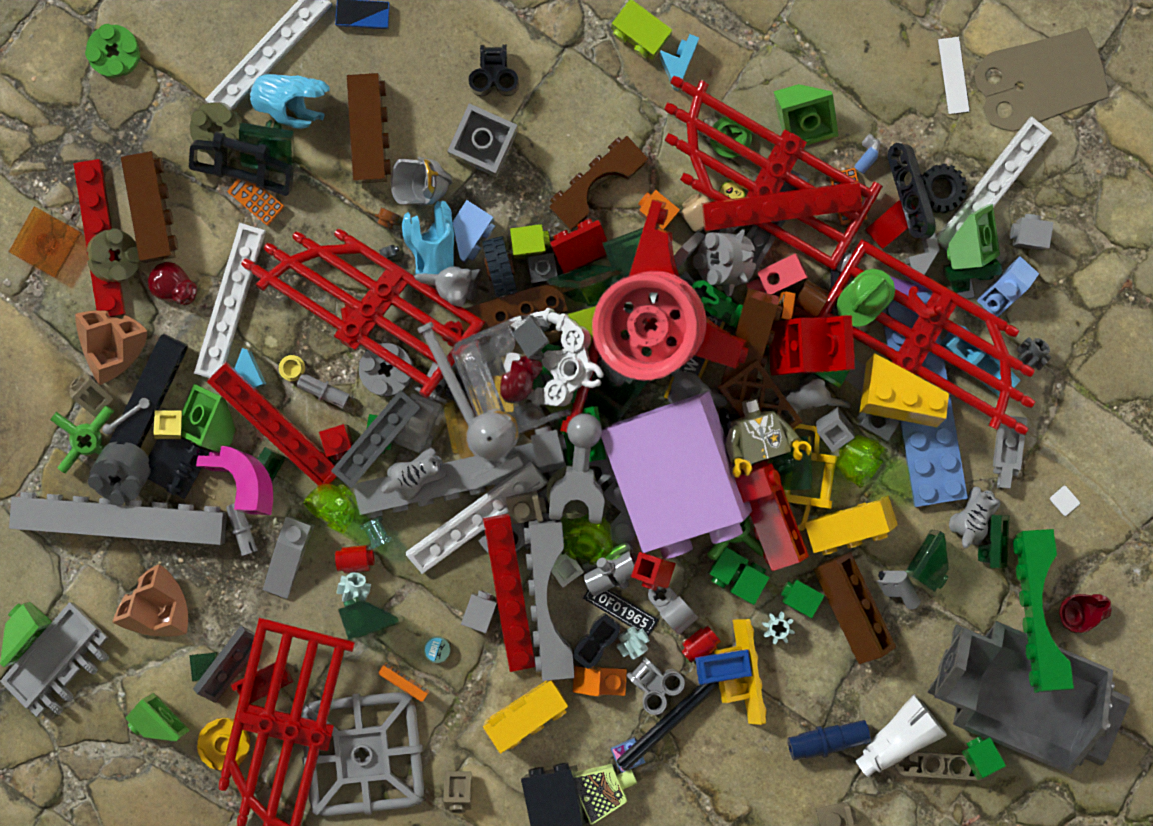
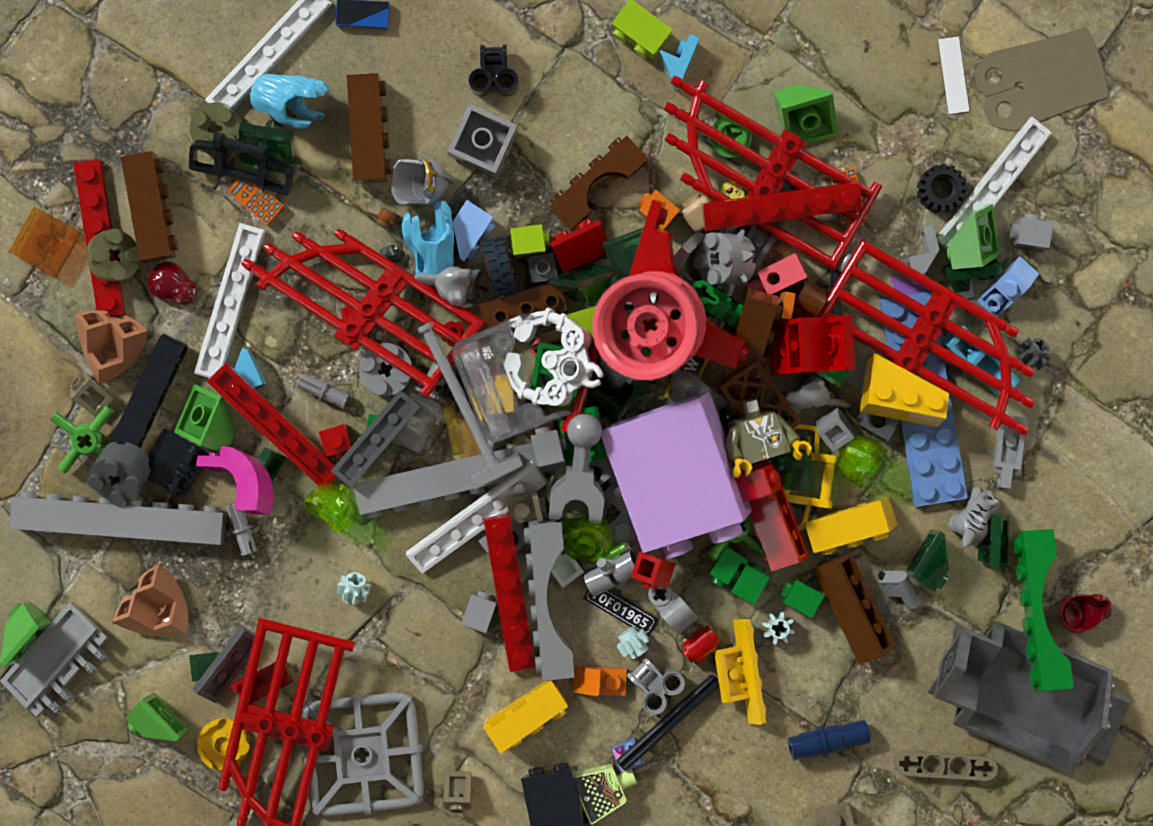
(107, 37): bright green plate -> none
(143, 403): light grey hinge -> none
(167, 424): light yellow plate -> none
(288, 556): light grey slope -> none
(291, 368): light yellow plate -> none
(354, 559): red brick -> none
(365, 617): clear green slope -> none
(376, 532): clear light blue bush -> none
(403, 682): orange tile -> none
(409, 477): light grey animal -> none
(437, 649): tile -> none
(497, 425): light grey helmet -> none
(518, 382): dark red hair -> none
(532, 338): dark grey panel -> none
(591, 646): black brick -> none
(723, 666): blue tile -> none
(866, 296): bright green piece -> none
(870, 155): medium blue arm -> none
(888, 225): red slope -> none
(905, 734): white piece -> none
(915, 188): black beam -> none
(920, 307): red piece -> none
(983, 757): green brick -> none
(1064, 500): white sticker -> none

